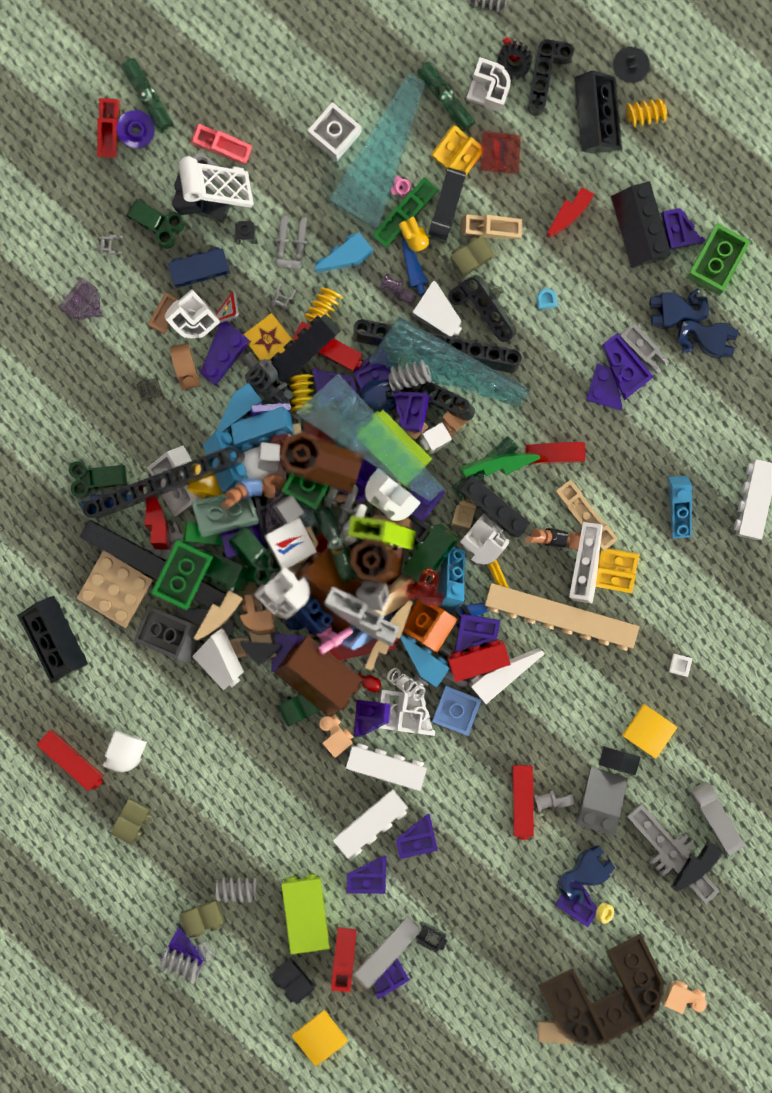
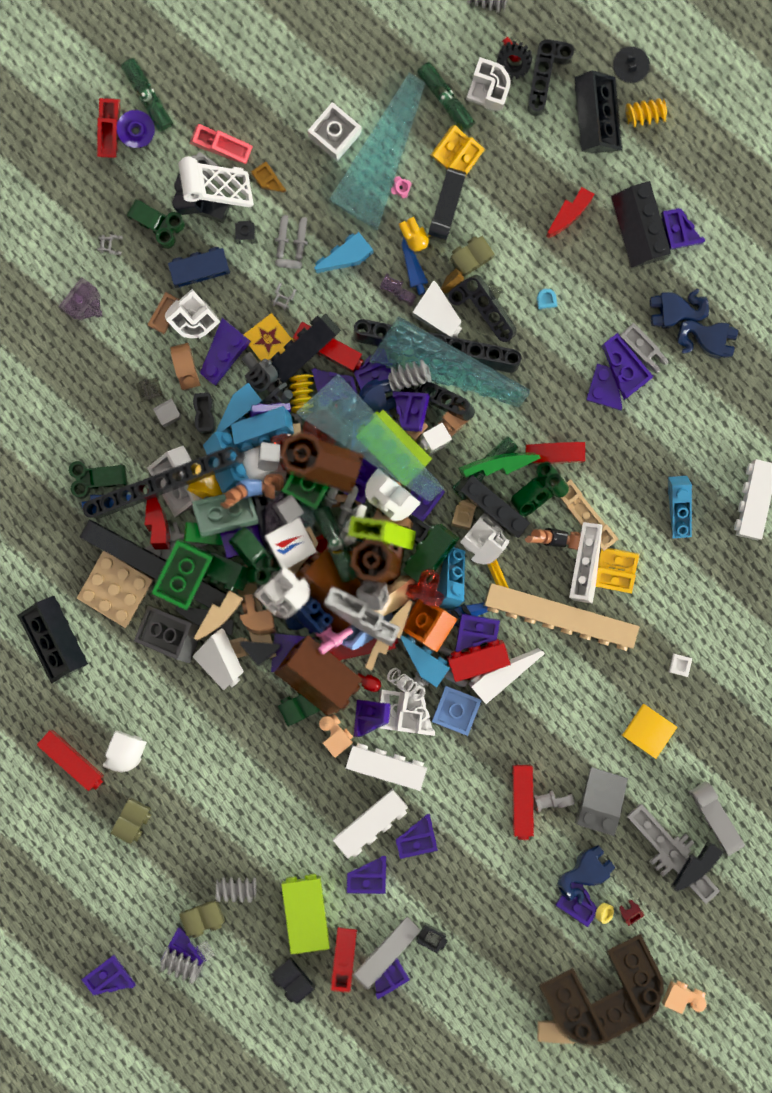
(108, 977): none -> dark purple wing
(167, 413): none -> light grey piece
(204, 418): none -> black brick
(228, 309): piece -> none
(267, 179): none -> pearl gold tile
(319, 1038): yellow slope -> none
(323, 304): yellow piece -> none
(408, 208): green slope -> none
(452, 281): none -> pearl gold tile
(491, 227): tan slope -> none
(500, 152): clear red tile -> none
(539, 490): none -> dark green piece
(619, 760): black slope -> none
(633, 914): none -> dark red tile
(718, 259): bright green brick -> none

